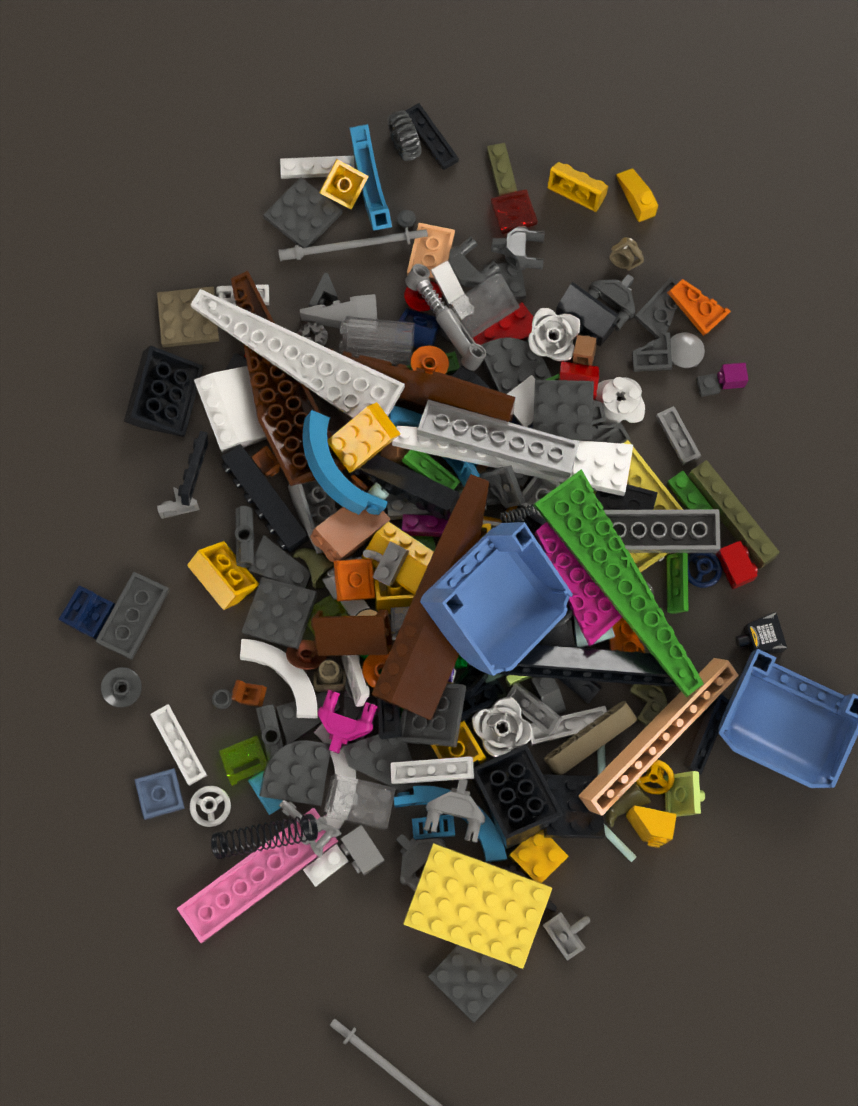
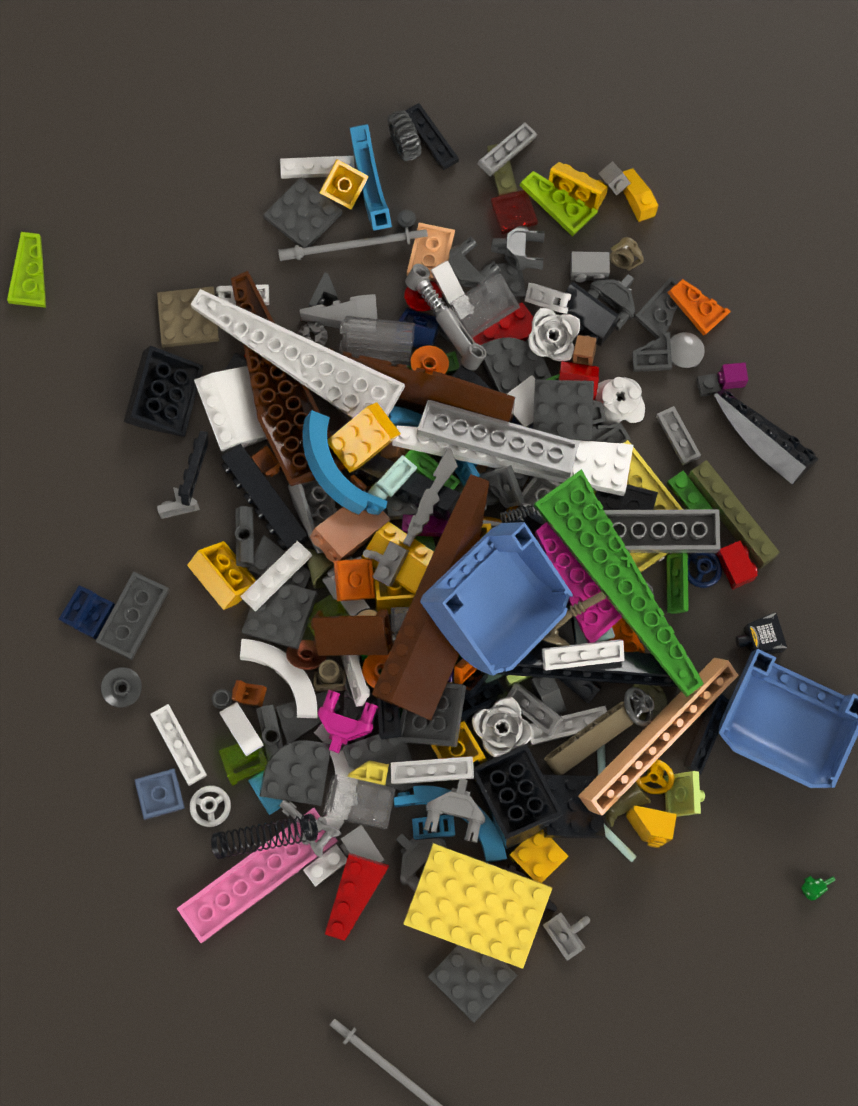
(27, 280): none -> lime wing
(241, 729): none -> white beam
(276, 576): none -> white plate
(355, 890): none -> red wing
(371, 772): none -> light yellow tile
(396, 476): none -> light aqua tile
(430, 498): none -> light grey sword
(463, 671): none -> orange tile
(507, 149): none -> light grey tile
(547, 297): none -> white plate
(553, 636): none -> dark tan dish
(565, 209): none -> lime wing
(583, 654): none -> white plate
(589, 266): none -> light grey brick
(614, 178): none -> light grey brick
(642, 704): none -> dark grey piece
(766, 439): none -> wedge
(815, 888): none -> green piece

